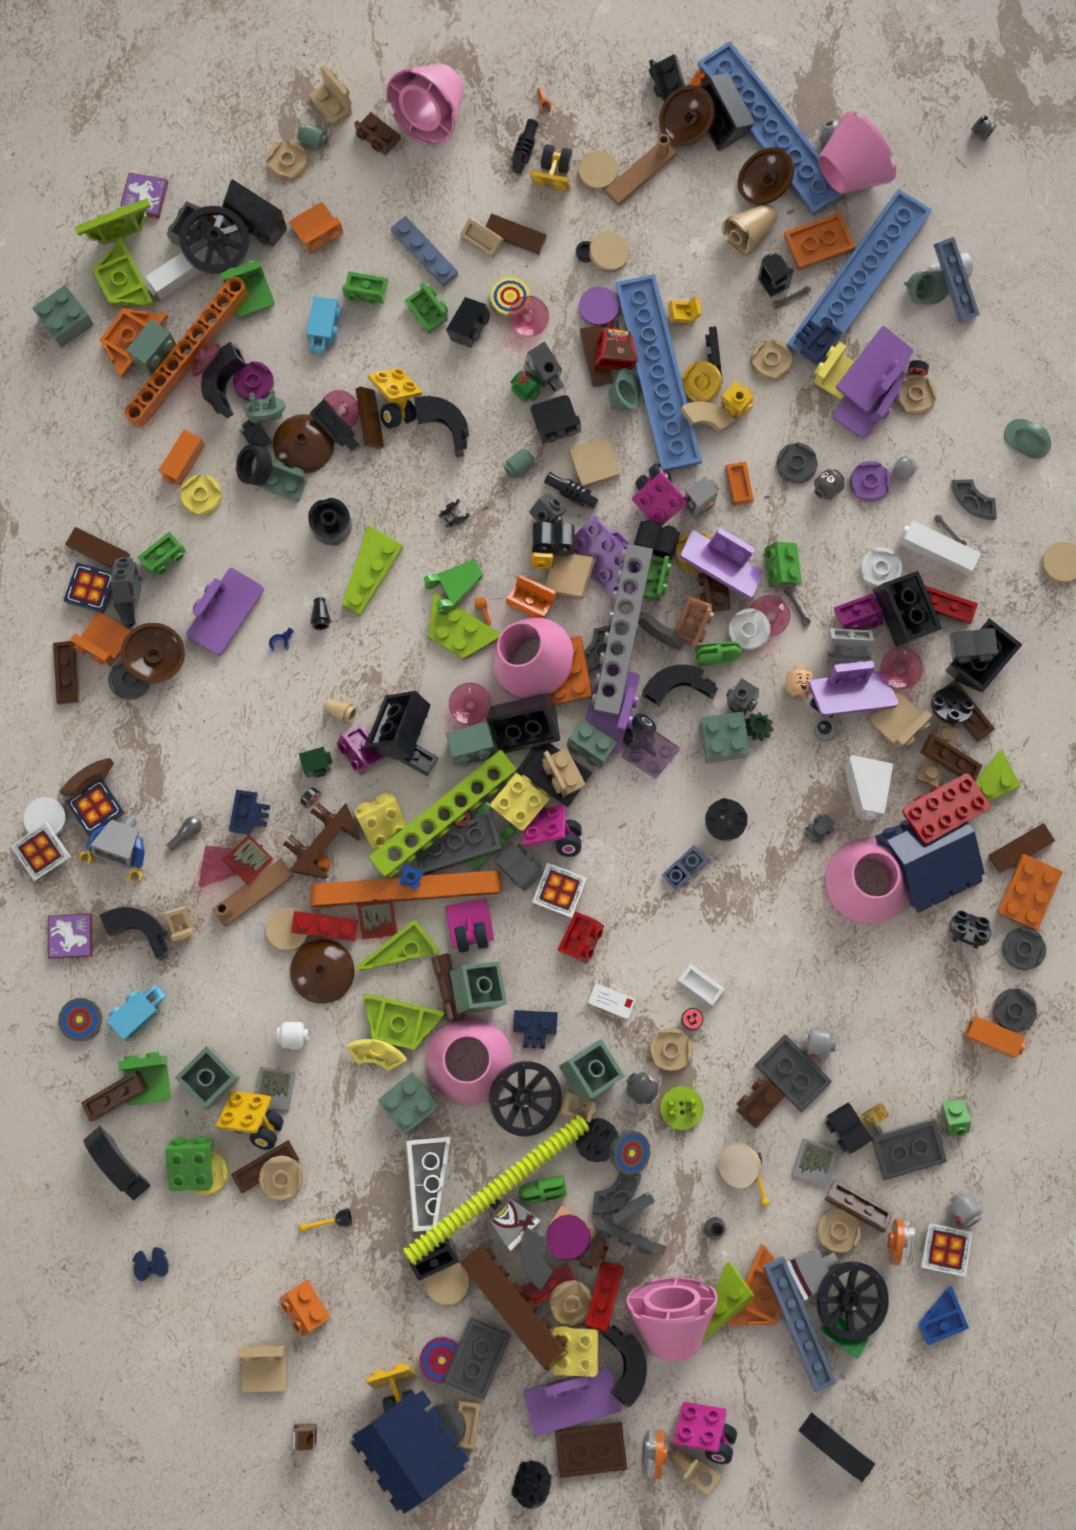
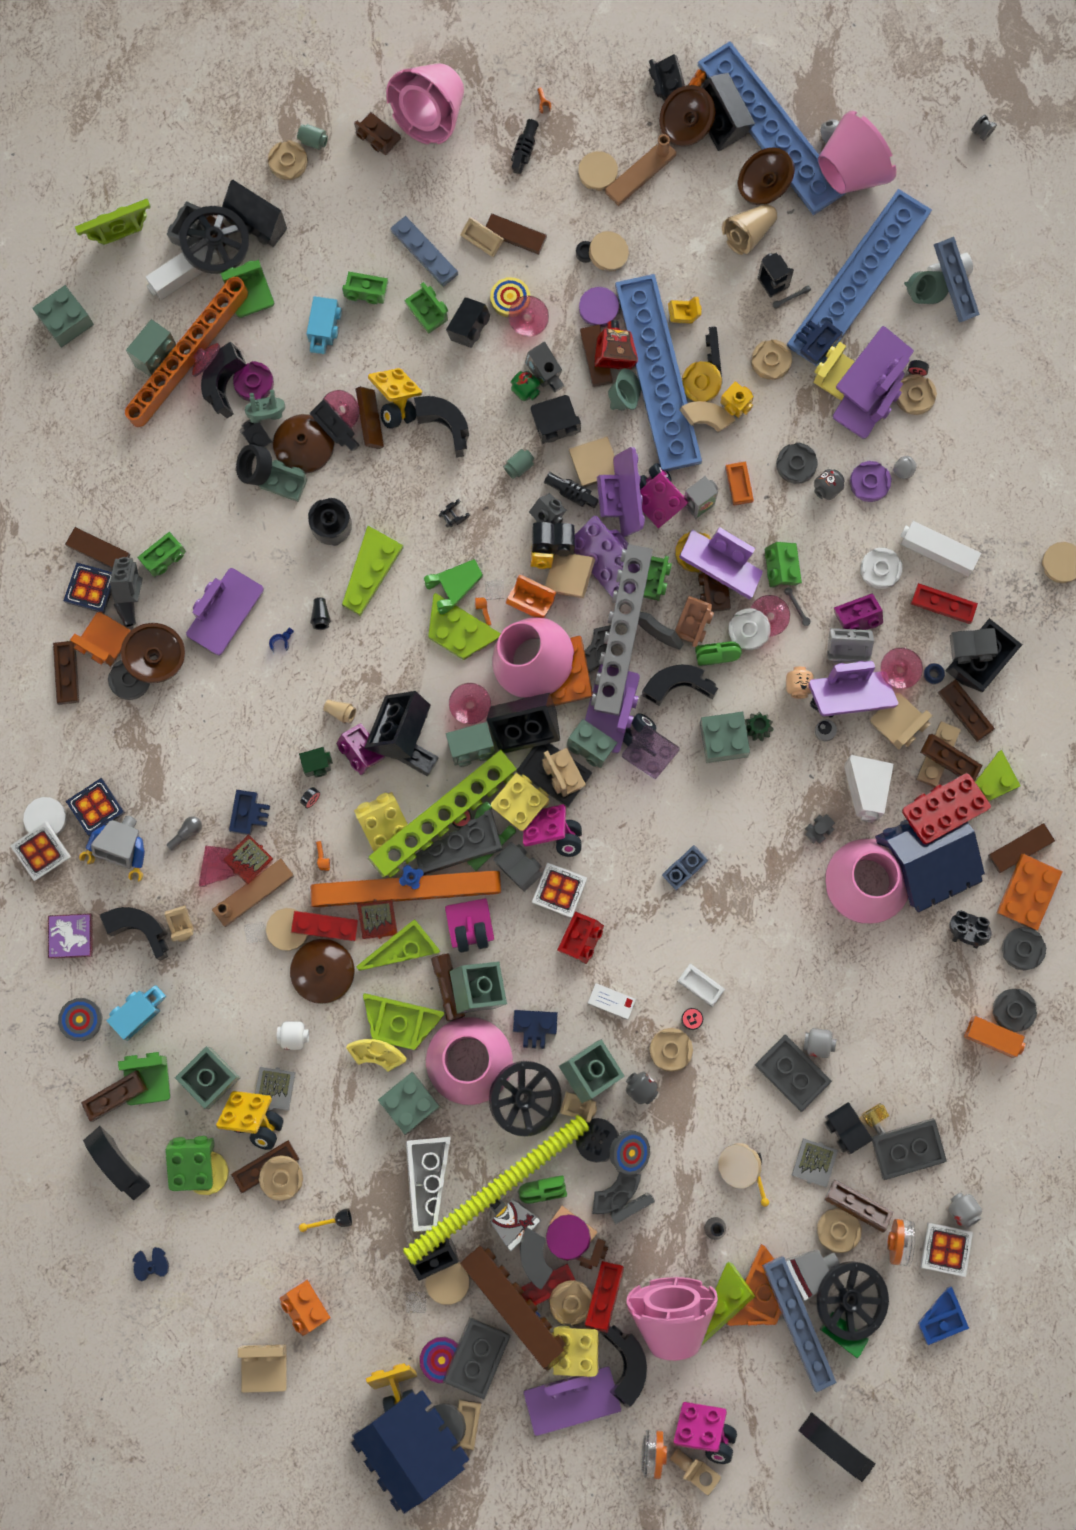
(87, 776): reddish brown tile -> none
(121, 278): lime wing -> none
(122, 334): orange wing -> none
(141, 187): tile -> none
(181, 458): orange brick -> none
(201, 495): light yellow tile -> none
(304, 1436): reddish brown leg -> none
(316, 227): orange bracket -> none
(332, 98): tan bracket -> none
(333, 824): reddish brown hose -> none
(524, 1488): black plate -> none
(550, 160): plate -> none
(591, 1449): reddish brown tile -> none
(621, 493): none -> medium lavender bracket
(626, 1238): dark grey wing -> none
(660, 539): black brick -> none
(691, 1106): lime plate -> none
(732, 812): black plate -> none
(742, 697): dark grey brick -> none
(759, 1102): reddish brown bracket -> none
(819, 241): orange plate -> none
(907, 608): black slope -> none
(938, 669): none -> dark blue plate
(939, 519): dark grey hinge -> none
(951, 705): black plate -> none
(956, 1117): bright green bracket -> none
(973, 500): dark grey tile -> none
(1028, 438): sand green piece -> none

